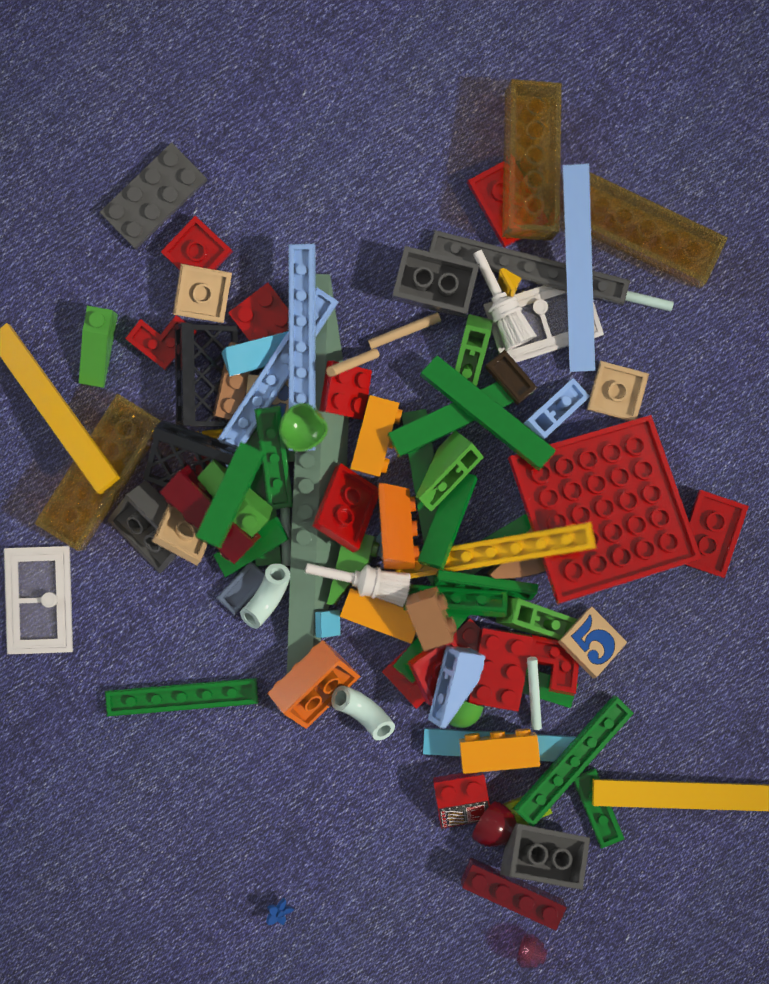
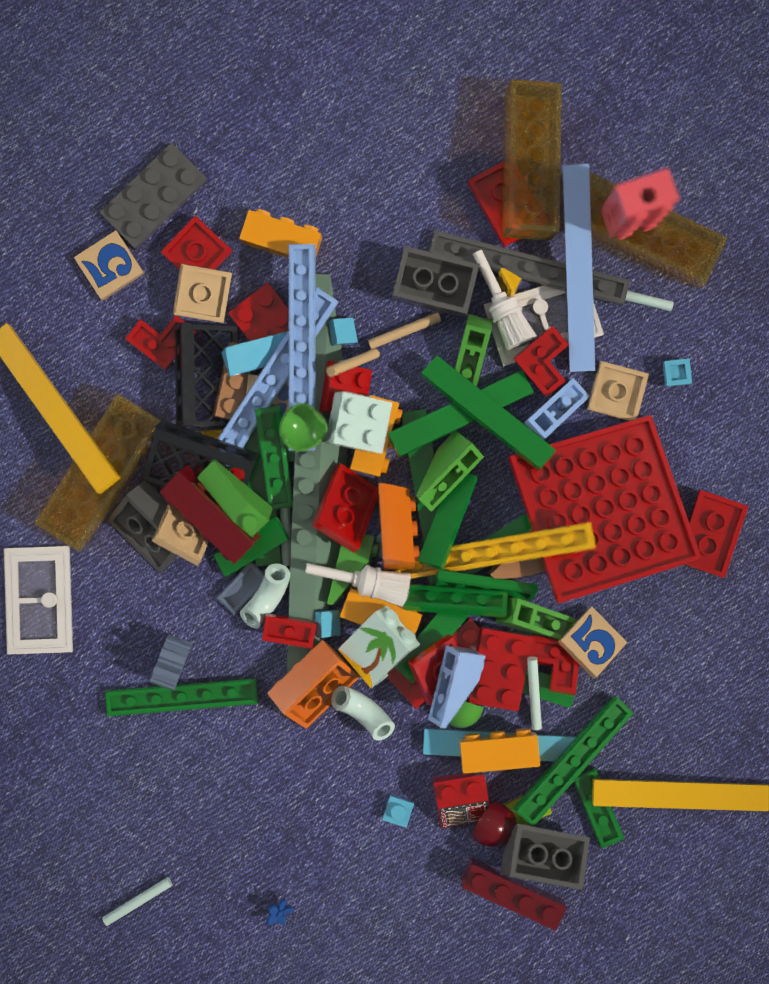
(96, 345): bright green slope -> none
(109, 265): none -> tile
(137, 901): none -> light aqua bar
(170, 662): none -> sand blue gear
(230, 495): green tile -> none
(276, 234): none -> light orange brick
(289, 631): none -> red plate
(342, 331): none -> medium azure tile
(358, 422): none -> light aqua brick
(378, 646): none -> light aqua panel
(398, 810): none -> medium azure plate
(430, 618): medium nougat brick -> none
(511, 377): dark brown tile -> none
(531, 952): clear pink cone -> none
(536, 360): none -> red plate
(639, 204): none -> coral brick
(677, 372): none -> medium azure plate

